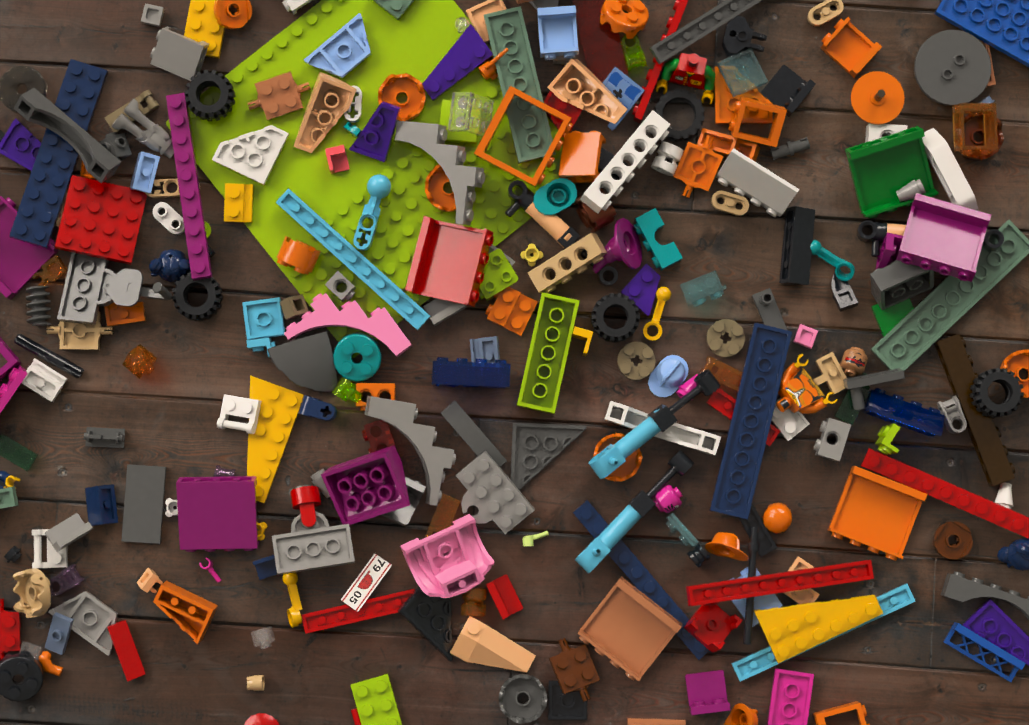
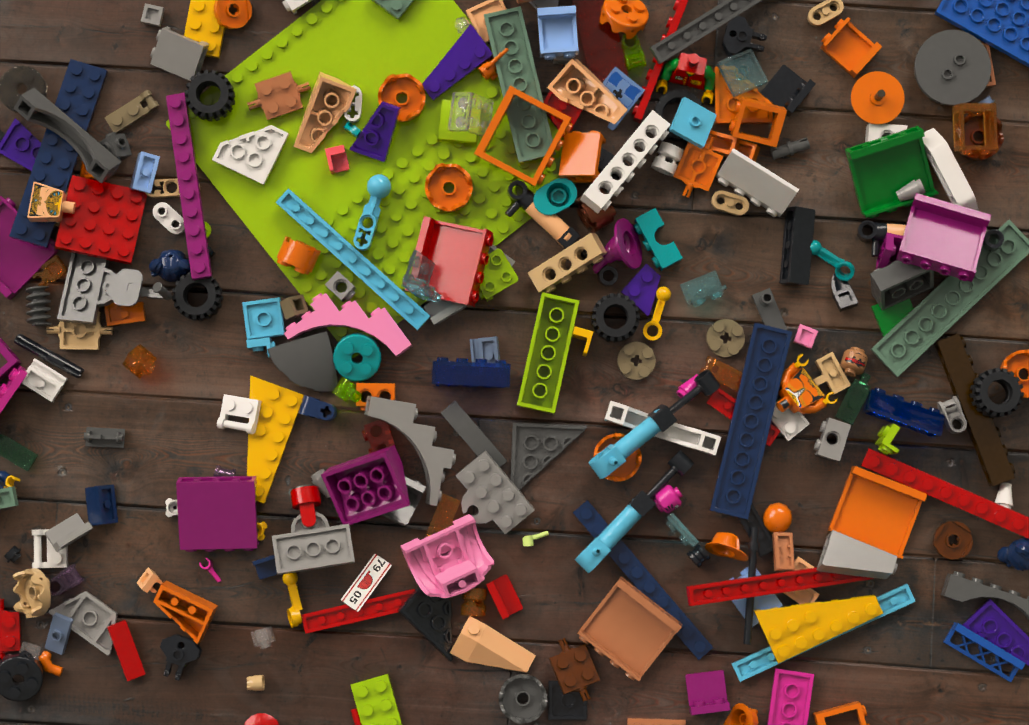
(48, 204): none -> torso
(144, 504): dark grey tile -> none
(154, 137): light grey piece -> none
(178, 655): none -> black hinge
(238, 203): yellow plate -> none
(342, 50): light blue wing -> none
(418, 277): none -> clear light blue bracket
(451, 159): light grey arch -> none
(511, 310): orange plate -> none
(526, 254): light yellow plate -> none
(668, 376): light blue piece -> none
(692, 122): none -> medium azure plate
(711, 626): red panel -> none
(783, 551): none -> nougat plate
(852, 557): none -> light grey slope
(855, 384): dark grey piece -> none

